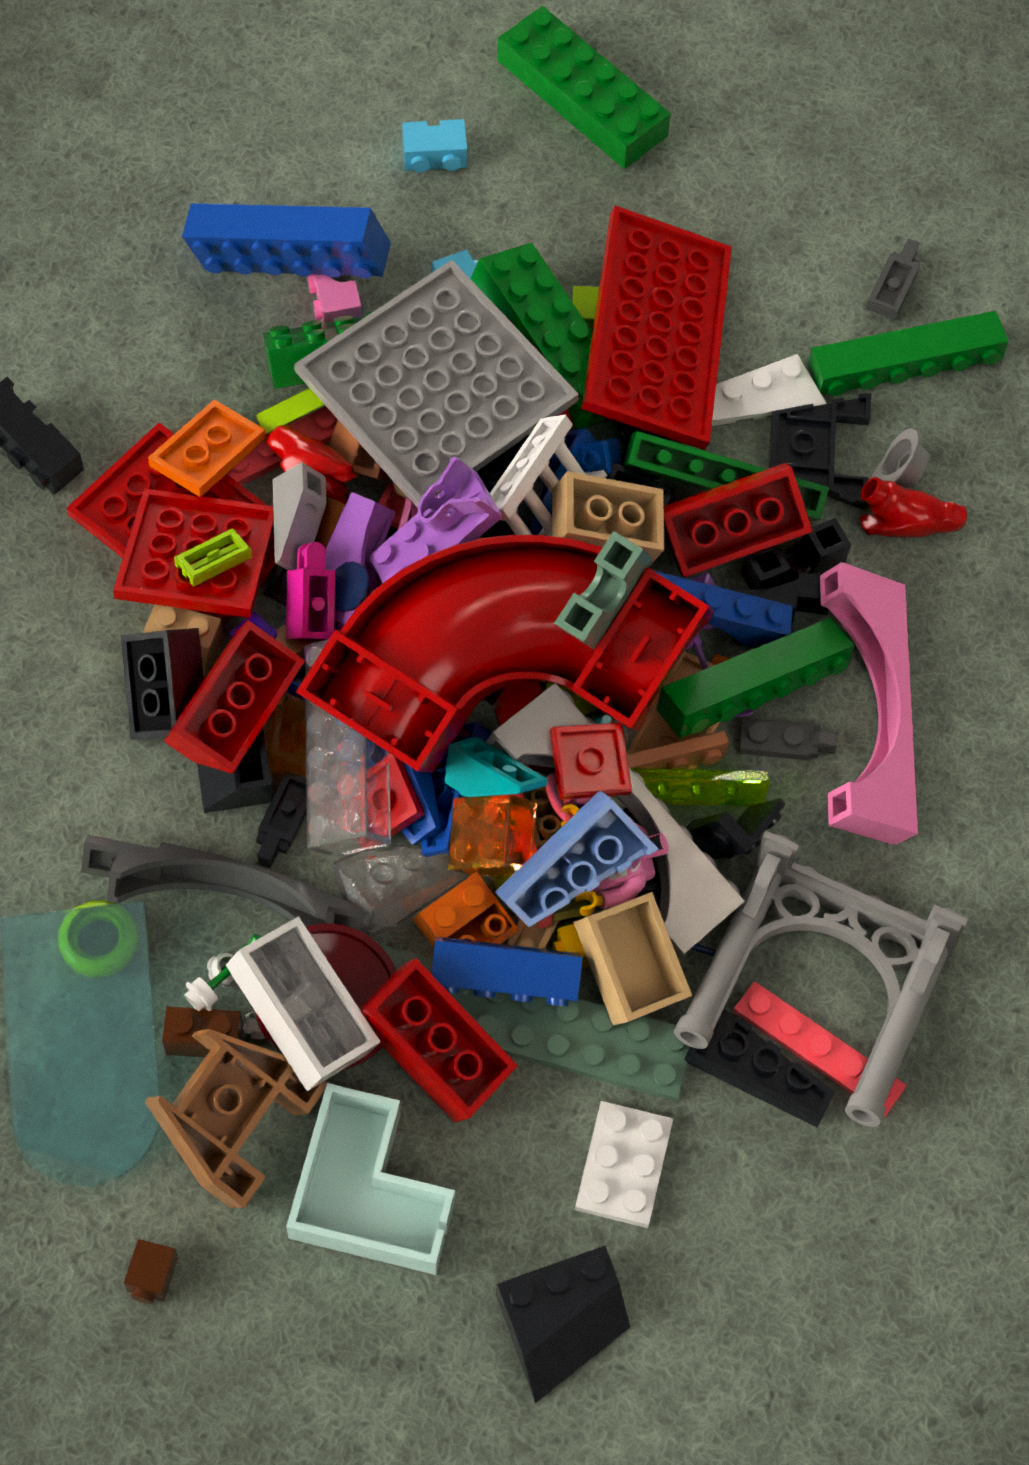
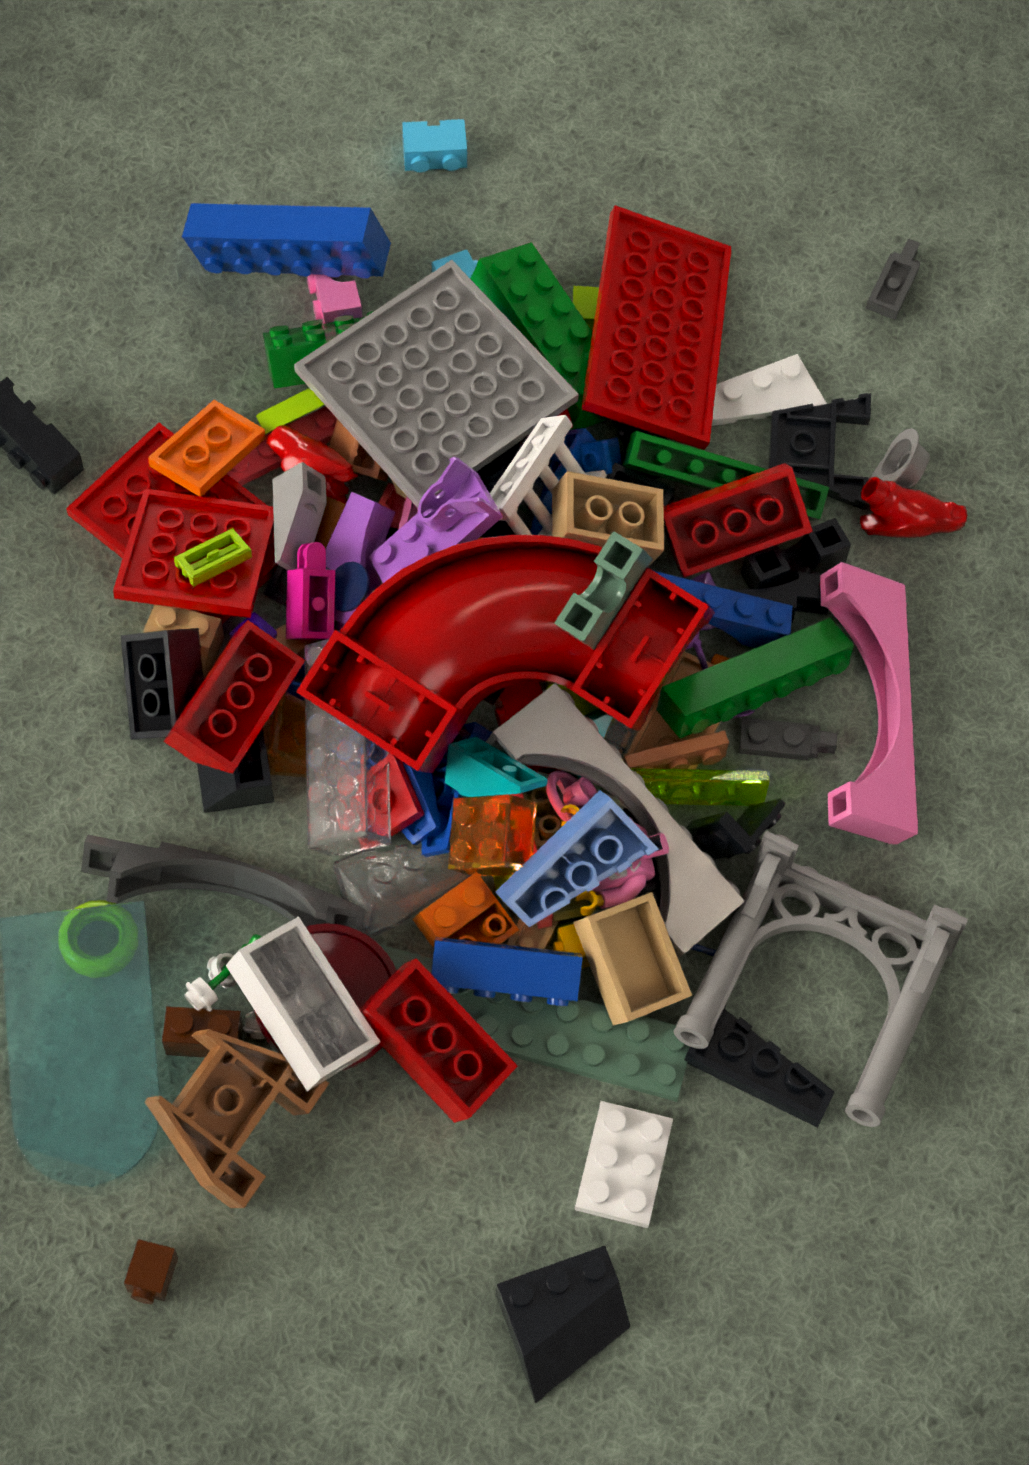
(282, 819): black hinge -> none
(351, 1201): light aqua piece -> none
(583, 87): green brick -> none
(590, 760): red tile -> none
(807, 1040): coral plate -> none
(908, 353): green brick -> none

